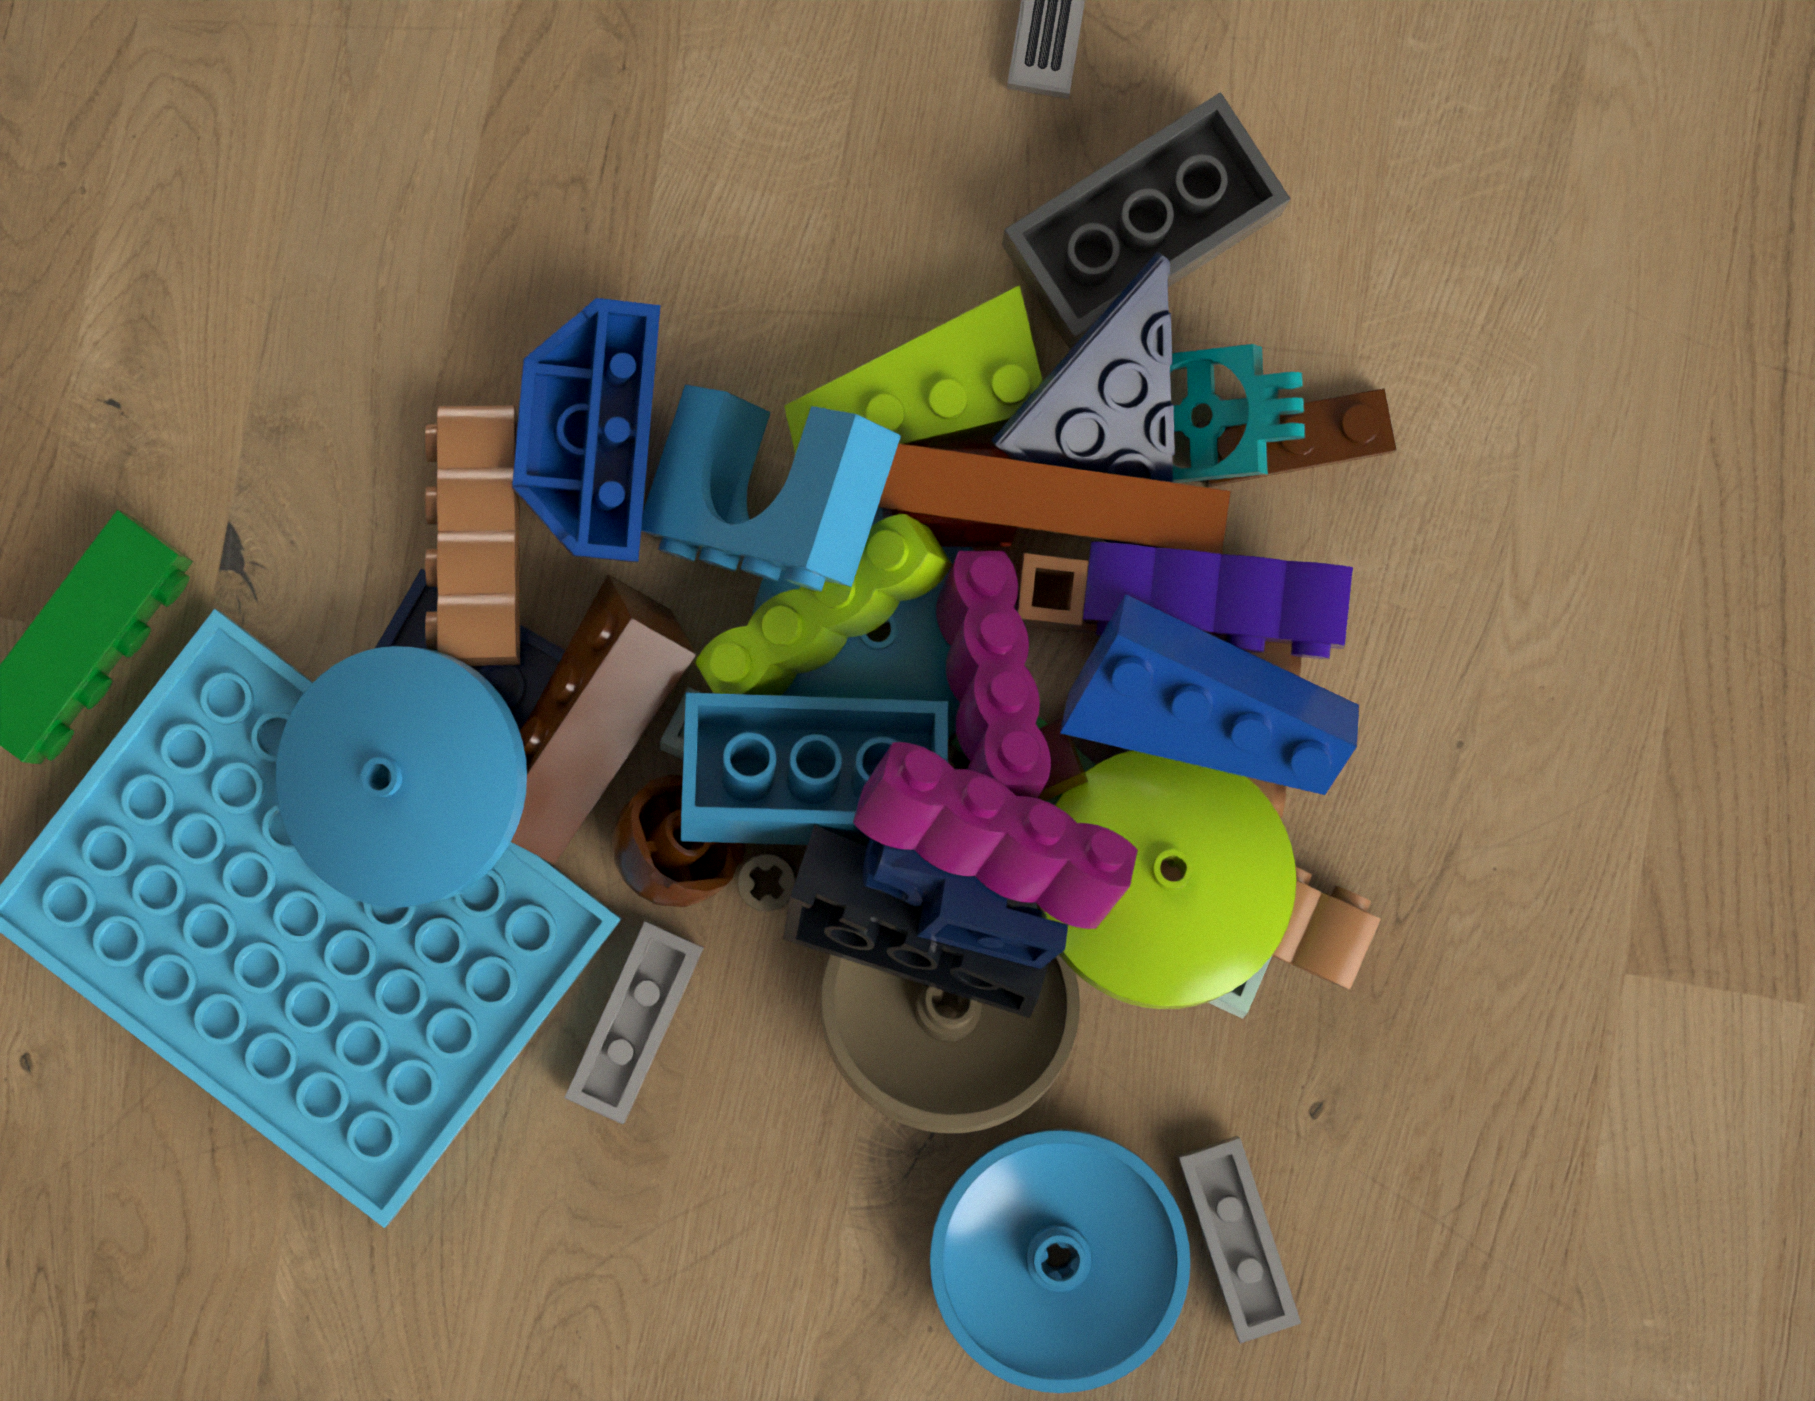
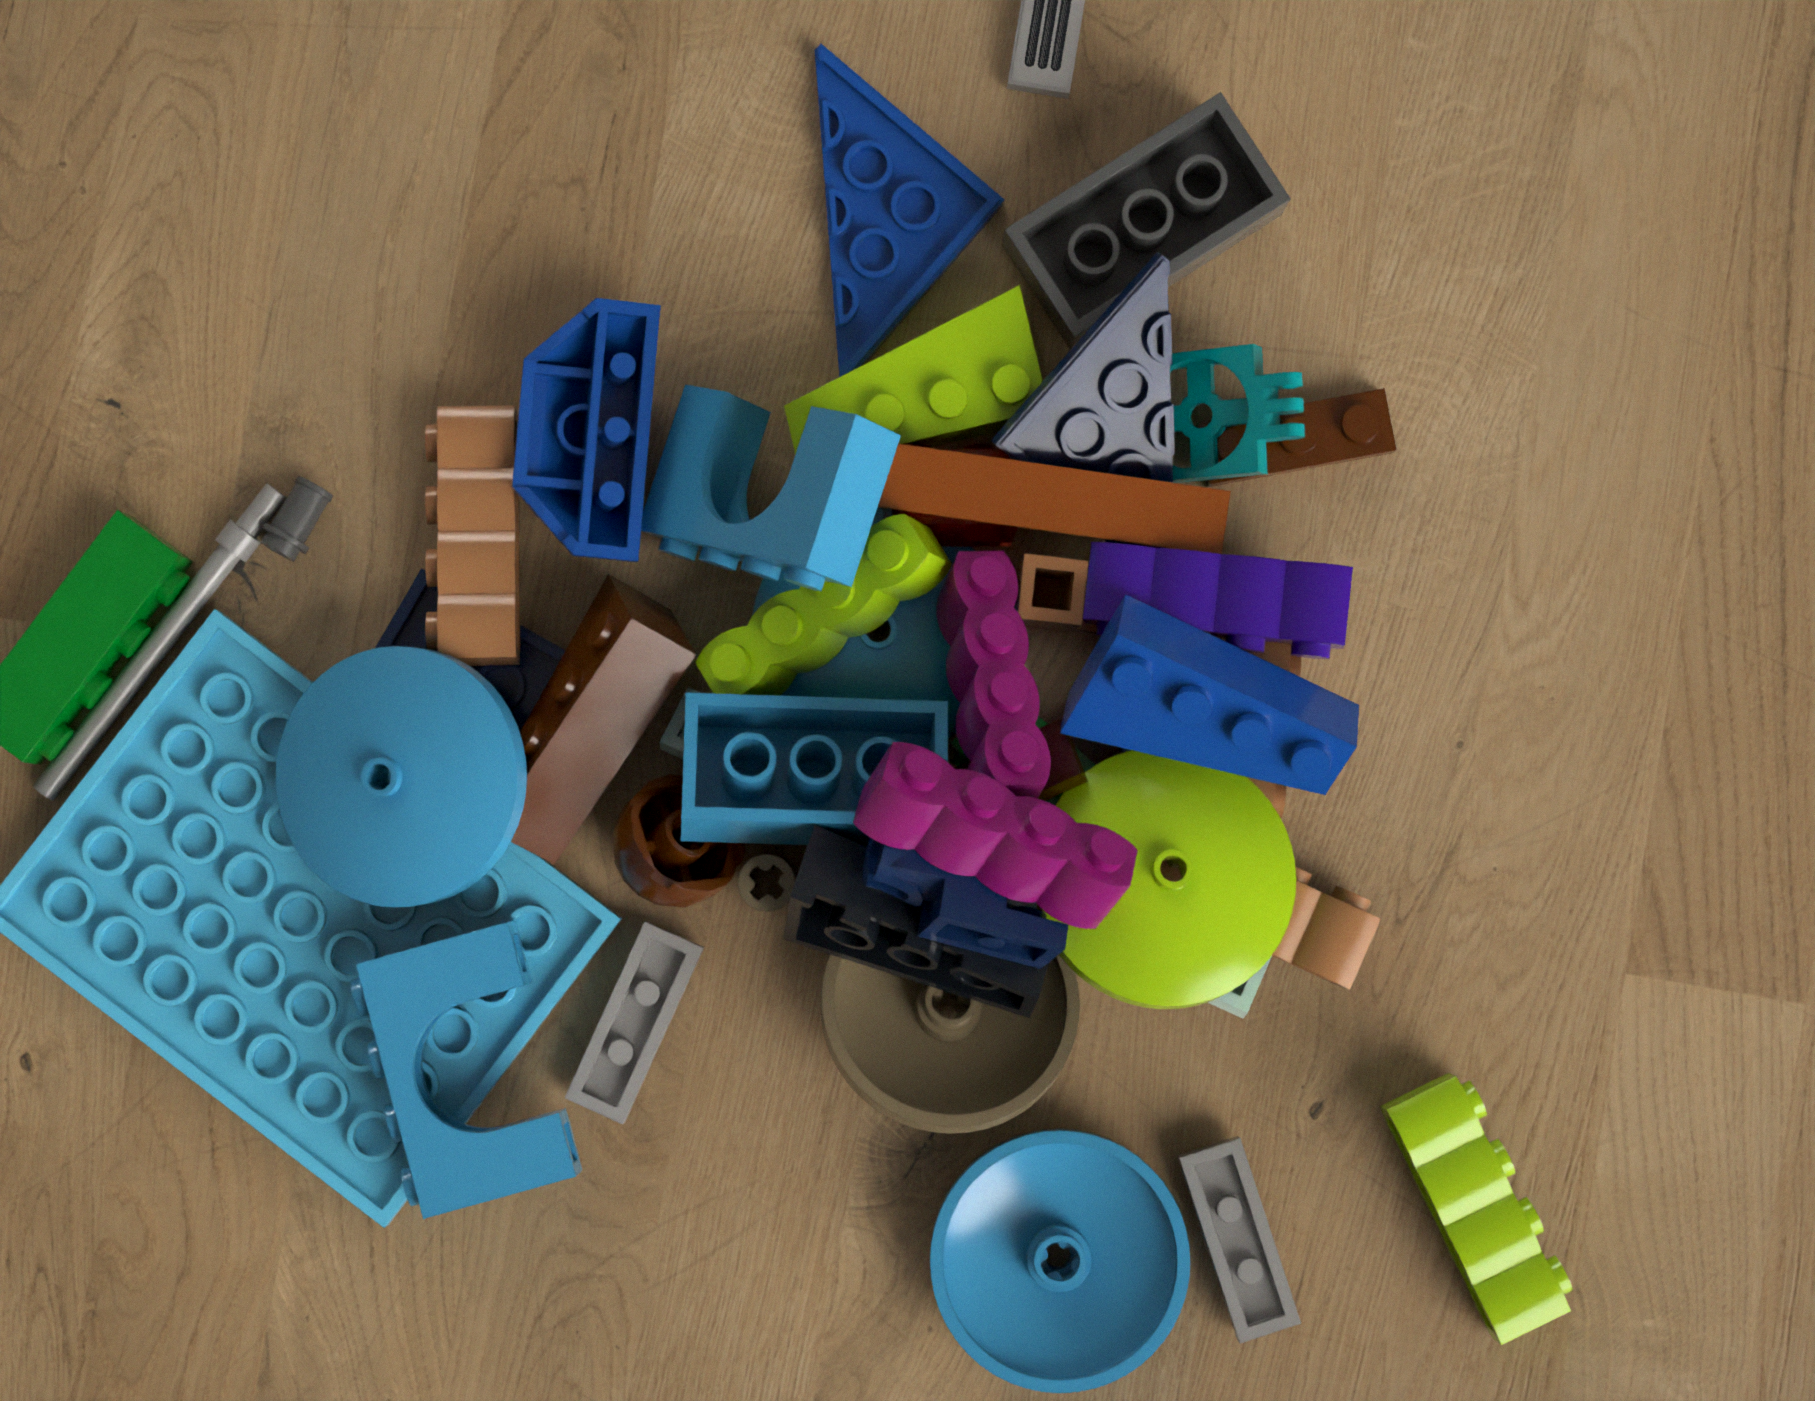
(236, 543): none -> light grey bar
(296, 519): none -> dark grey pin
(447, 1159): none -> dark azure arch
(893, 209): none -> blue tile
(1475, 1207): none -> lime brick

